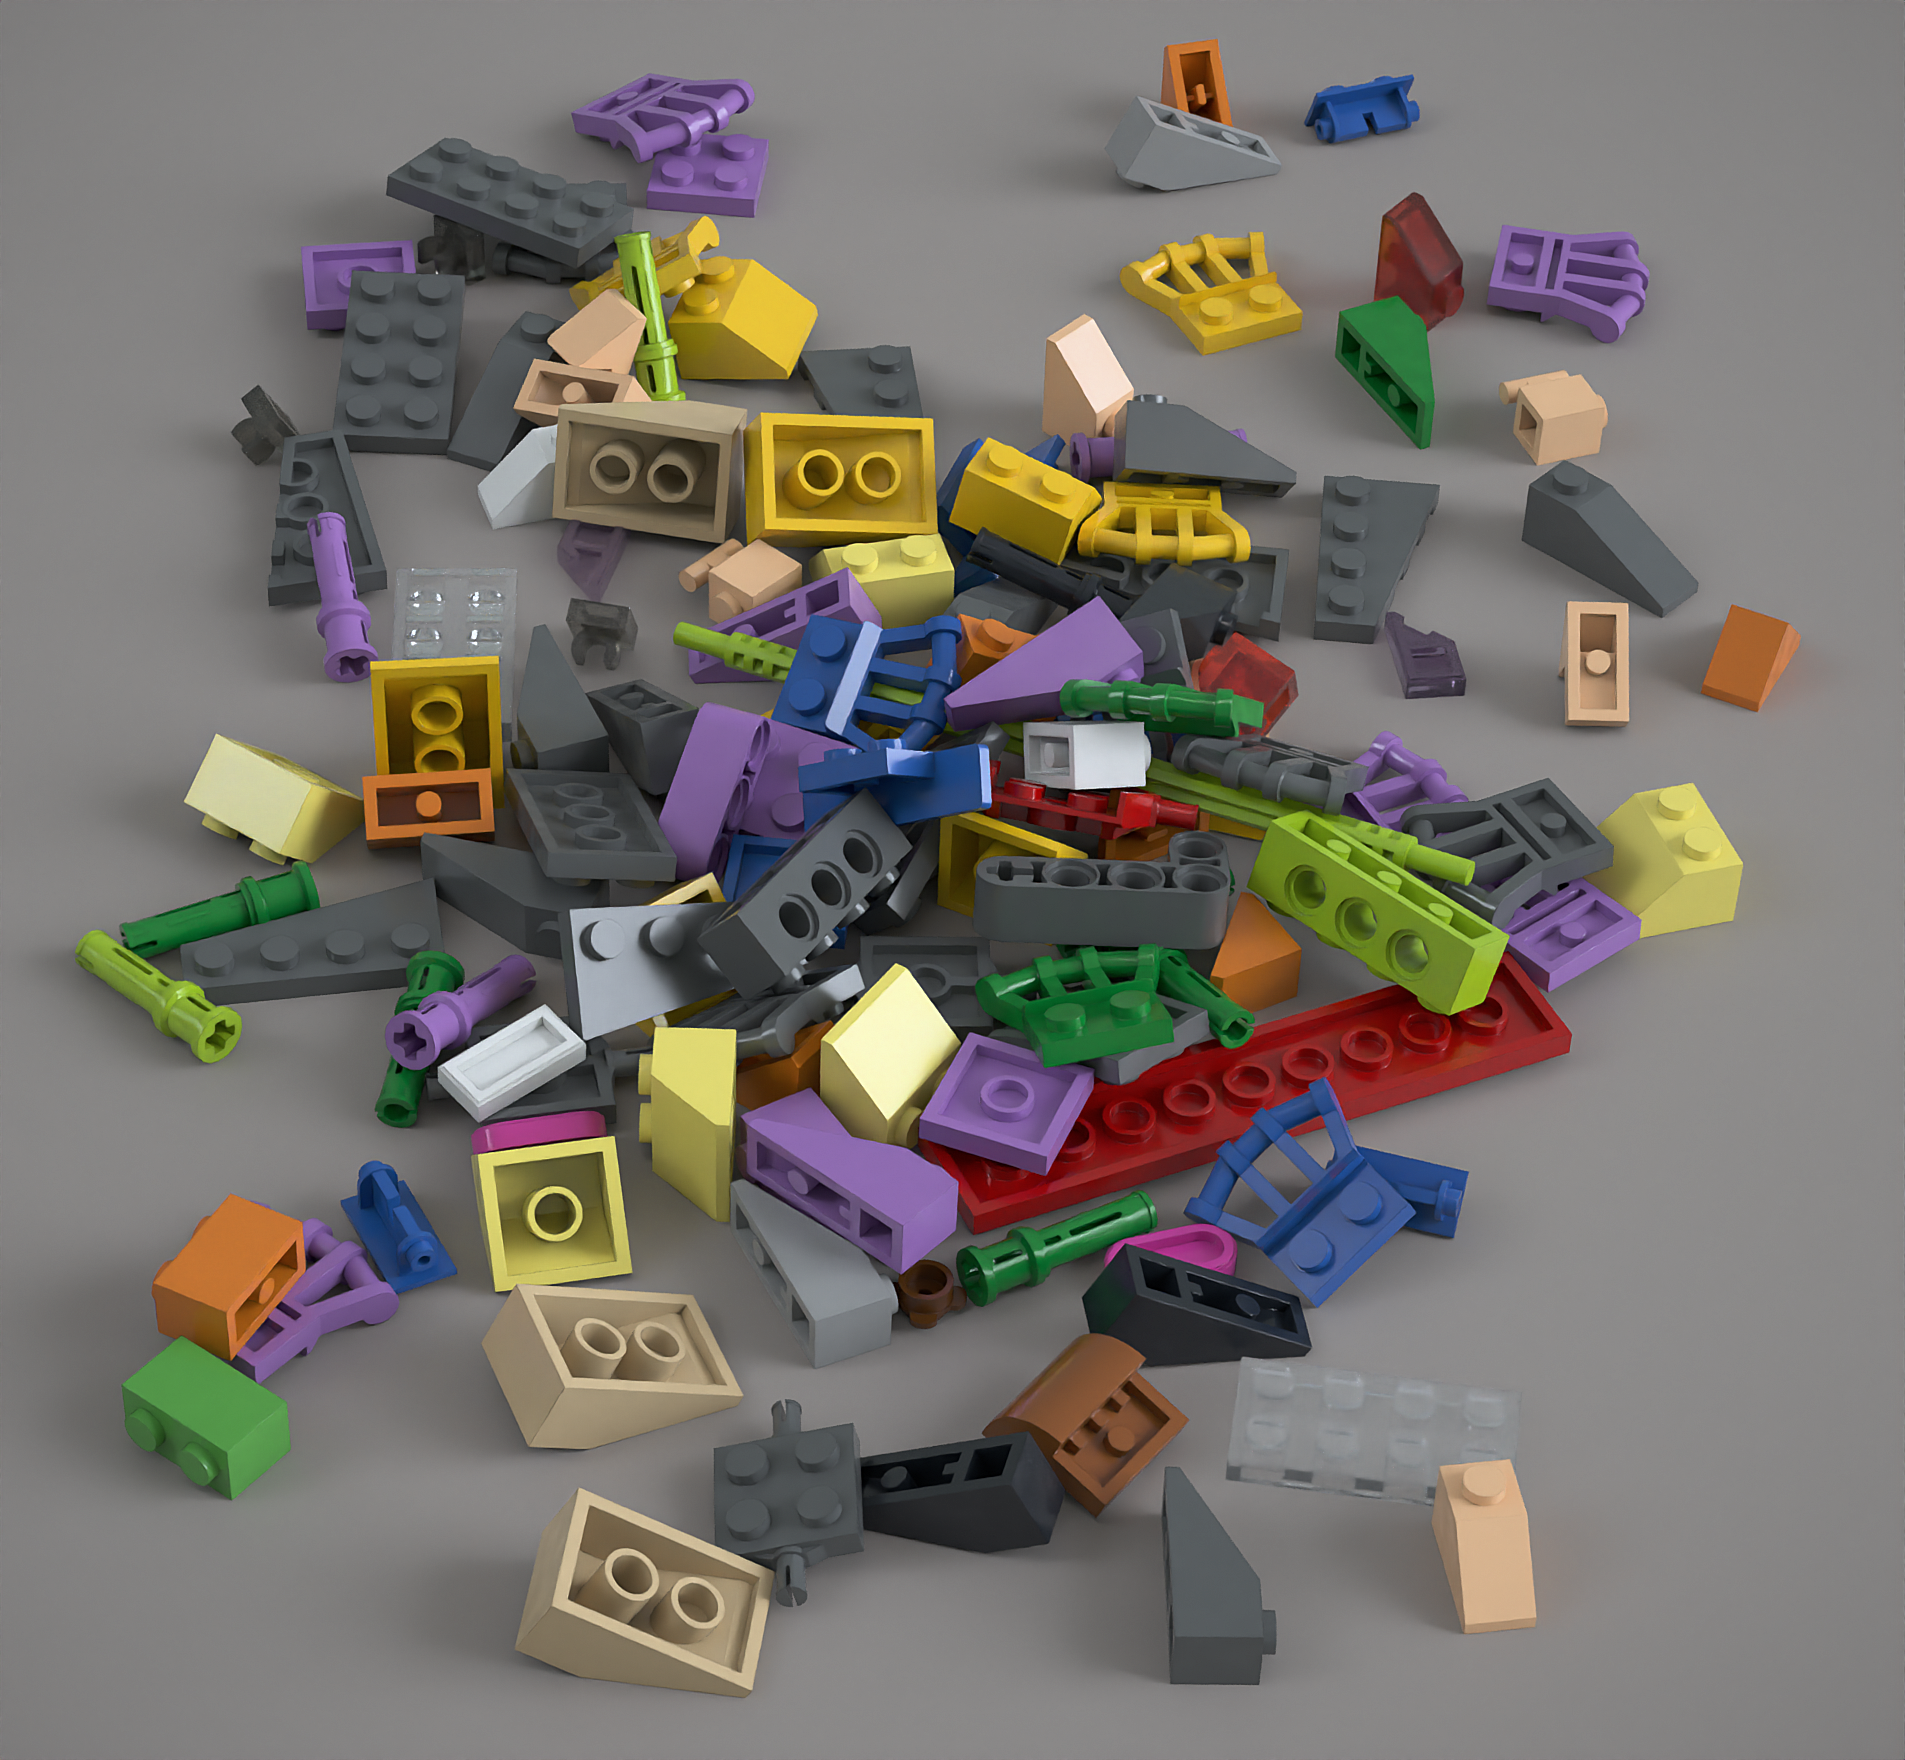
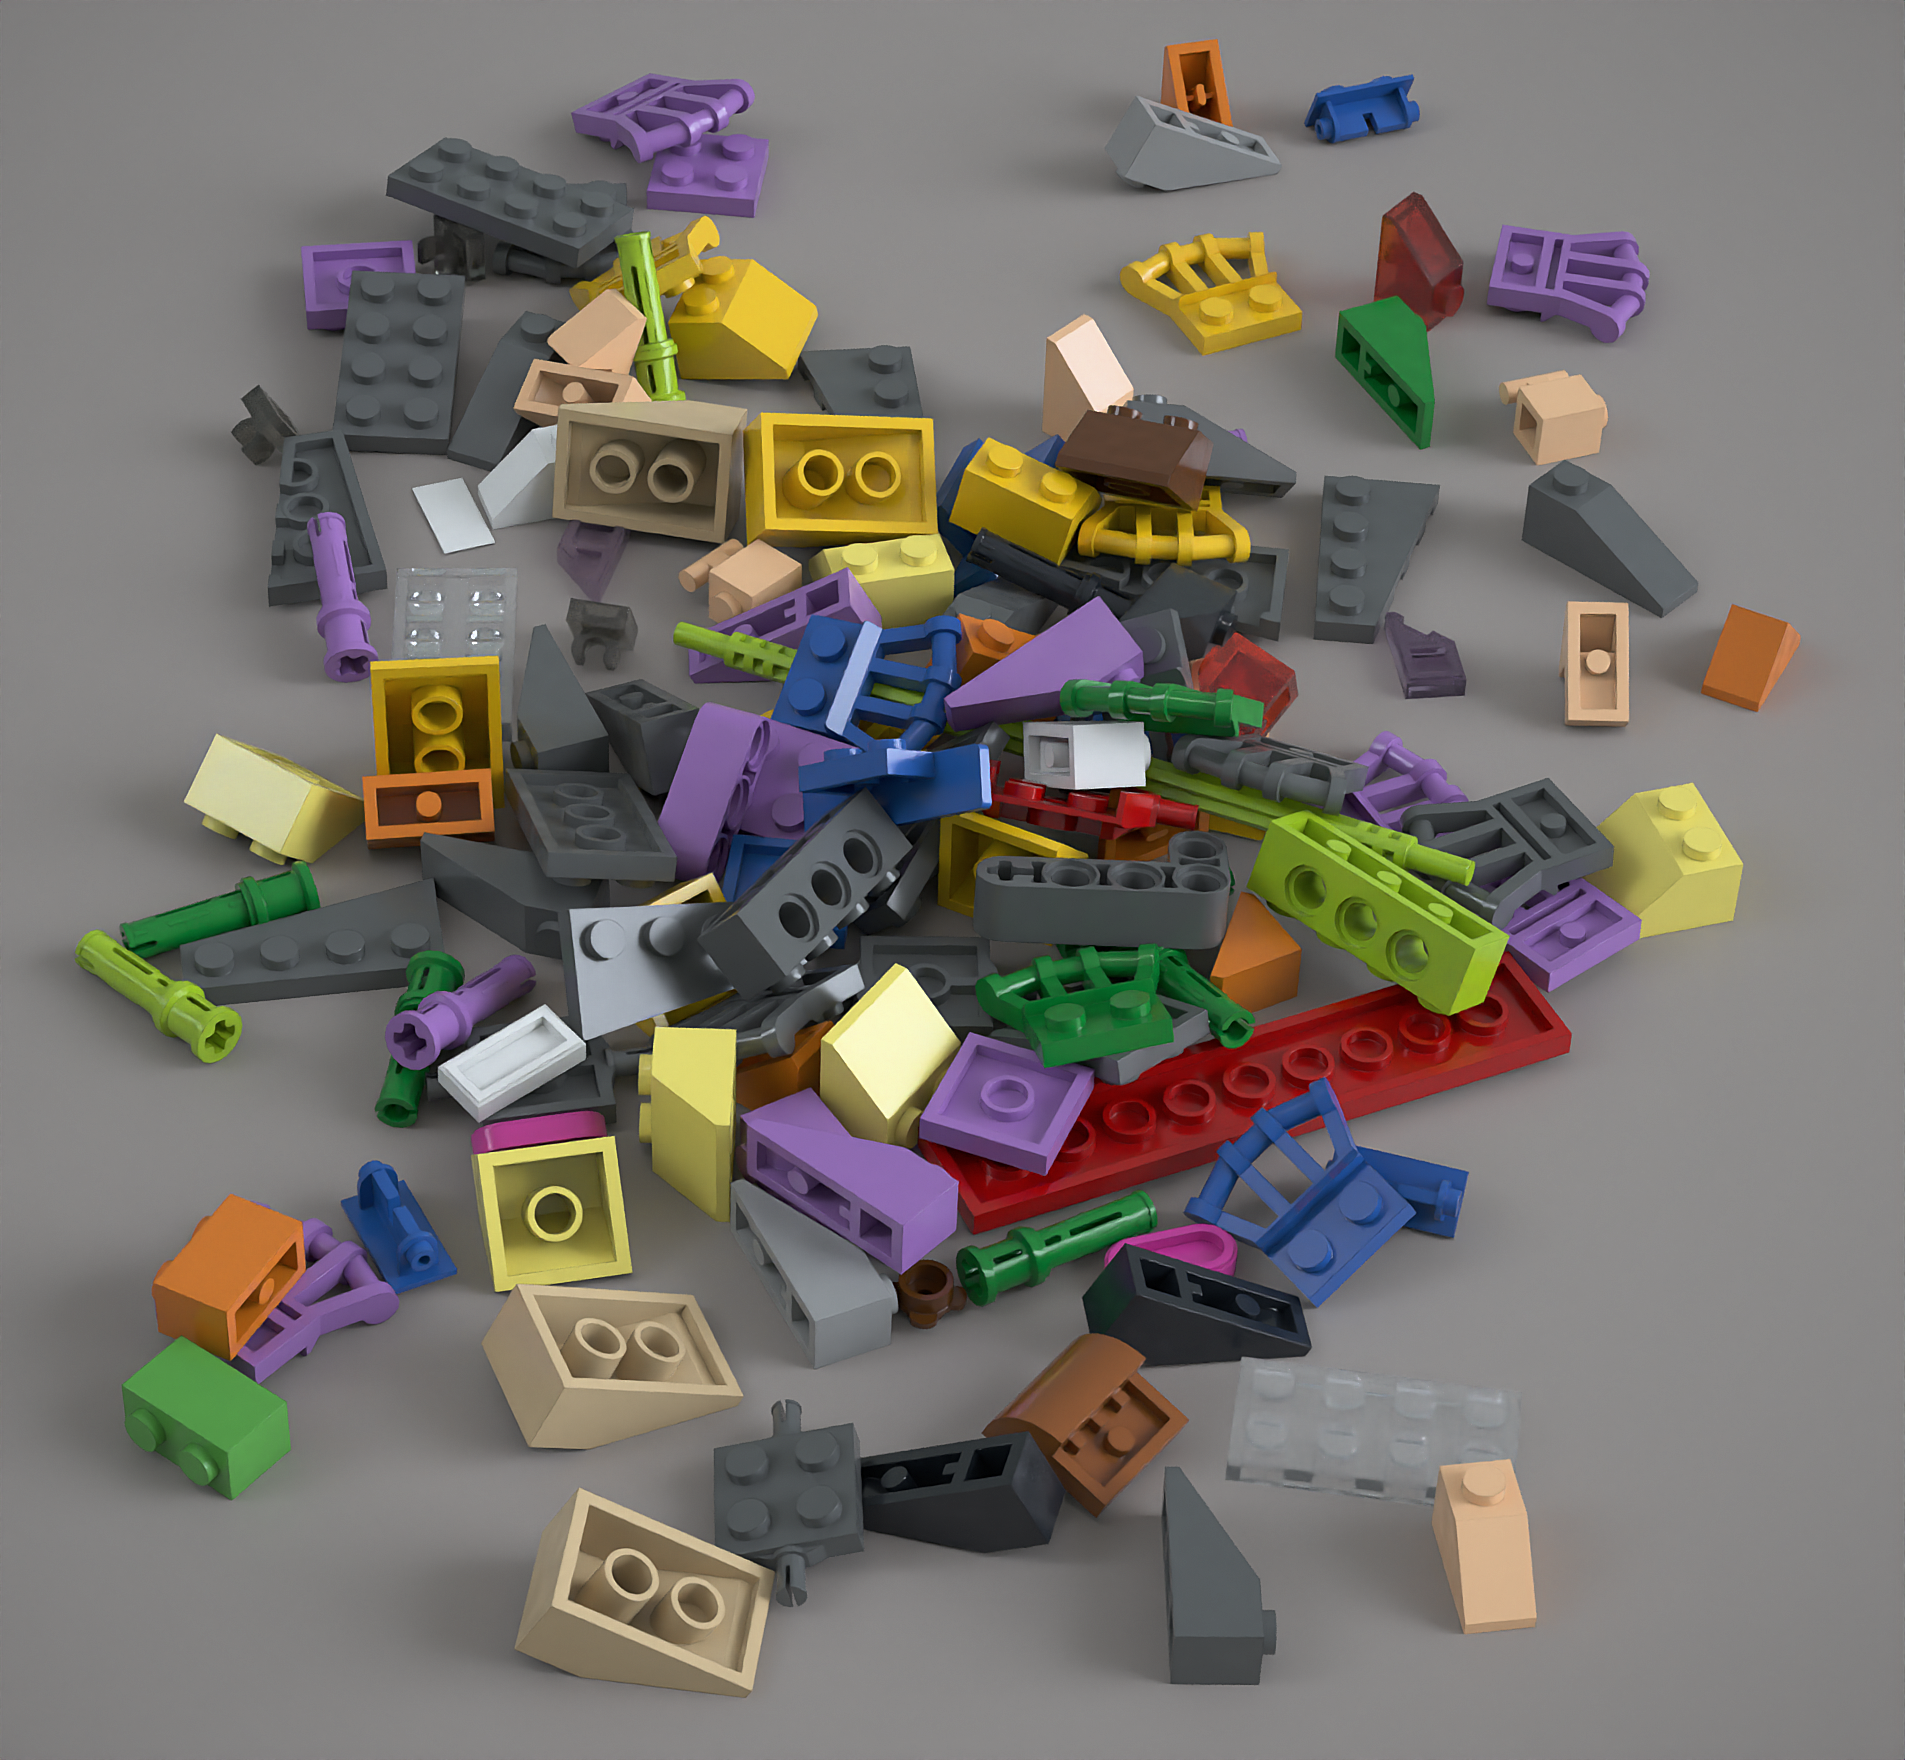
(453, 515): none -> white sticker
(1139, 457): none -> reddish brown slope

